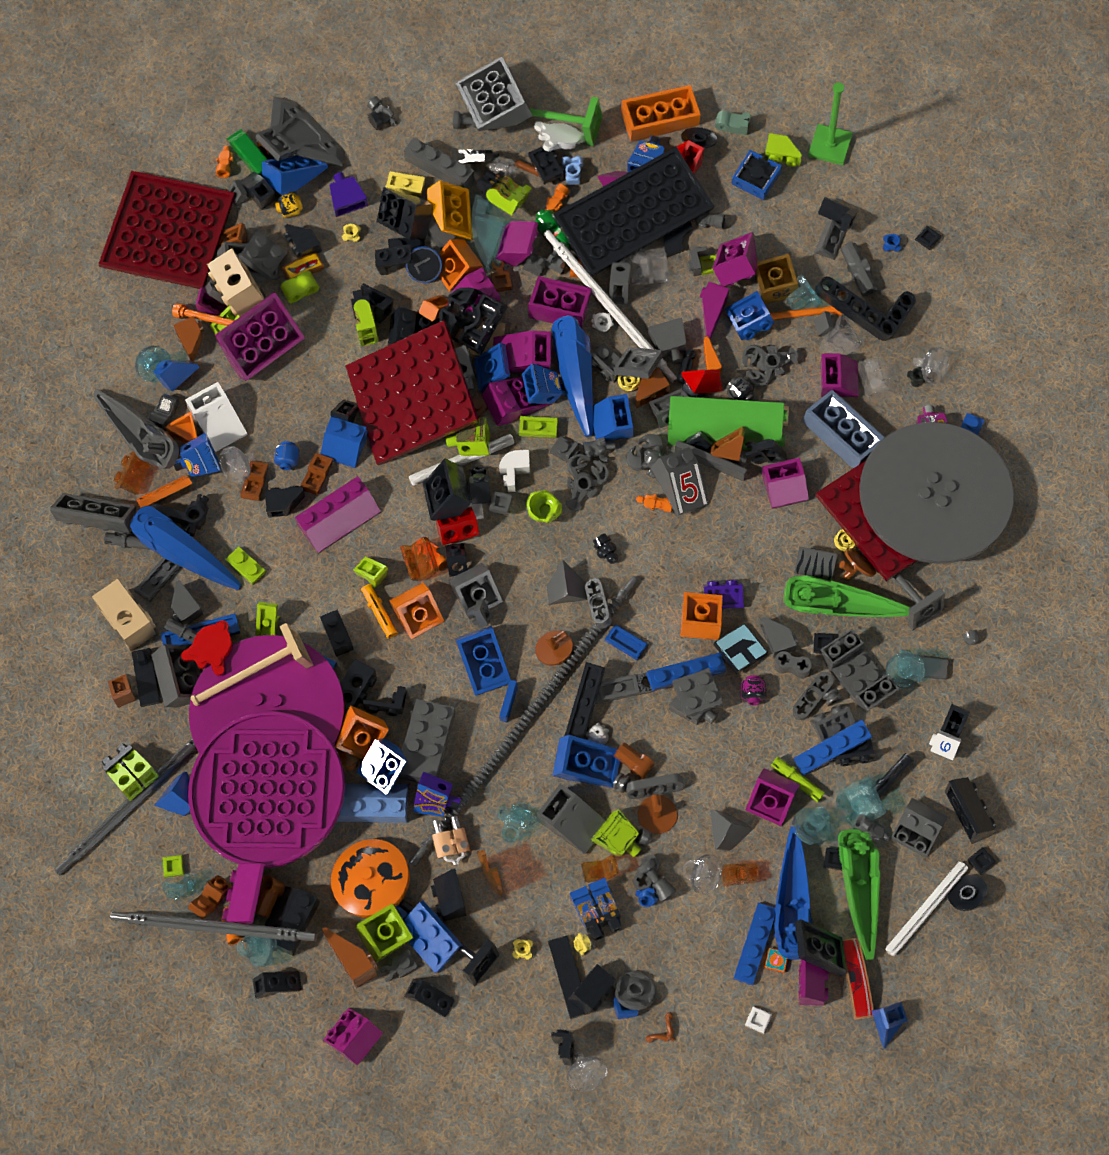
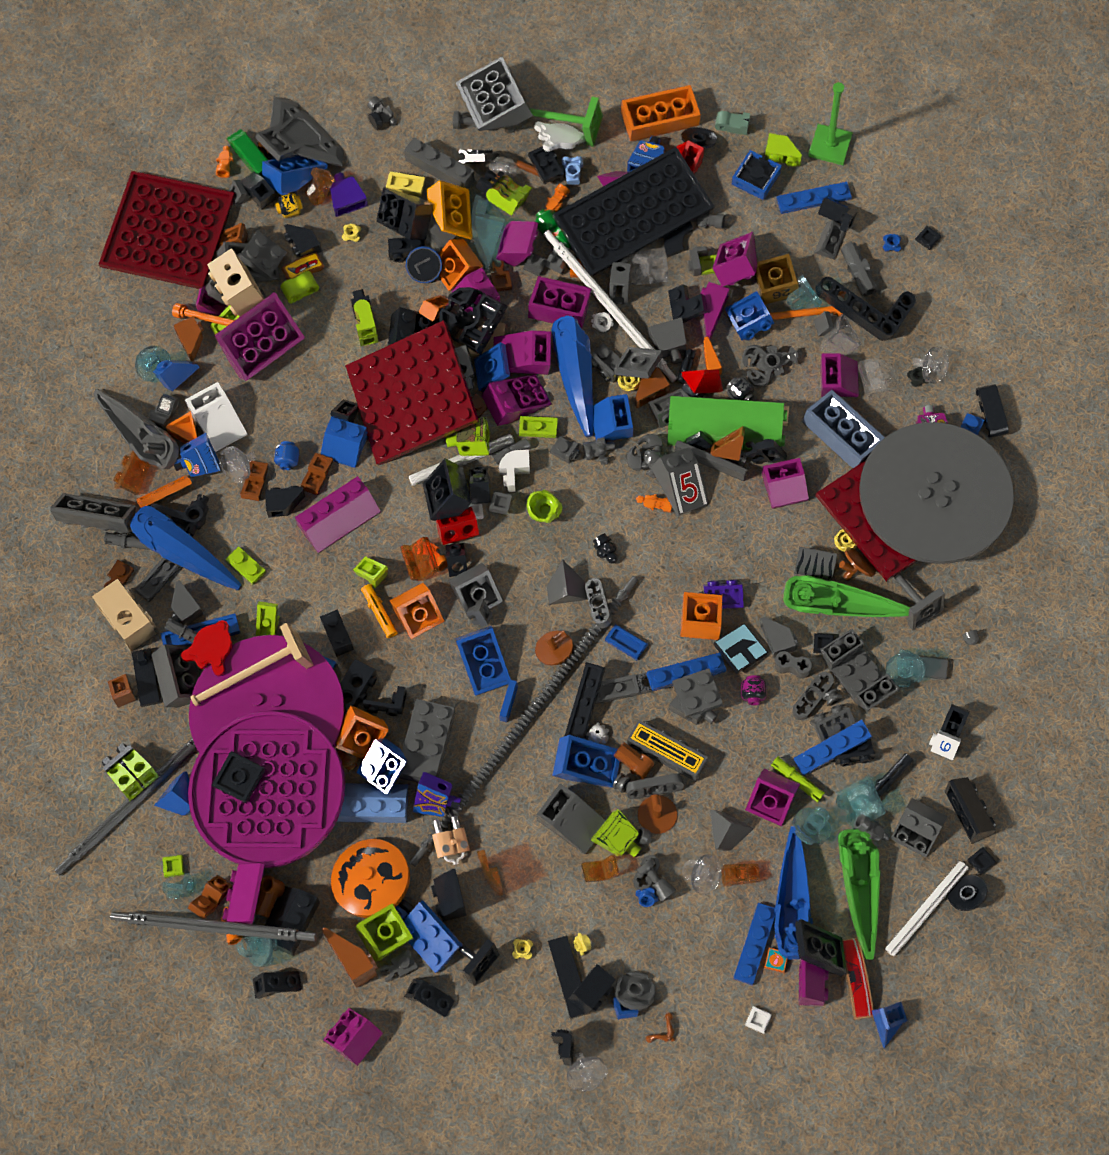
(121, 572): none -> reddish brown plate
(238, 777): none -> black tile
(320, 186): none -> clear orange leg
(382, 302): black bracket -> none
(392, 256): black bracket -> none
(517, 819): clear light blue tile -> none
(521, 445): none -> dark grey piece
(542, 385): blue torso -> none
(582, 480): dark grey animal -> none
(598, 915): hips -> none
(667, 750): none -> brick
(683, 306): none -> black plate
(813, 197): none -> blue plate
(832, 859): black tile -> none
(993, 410): none -> black beam

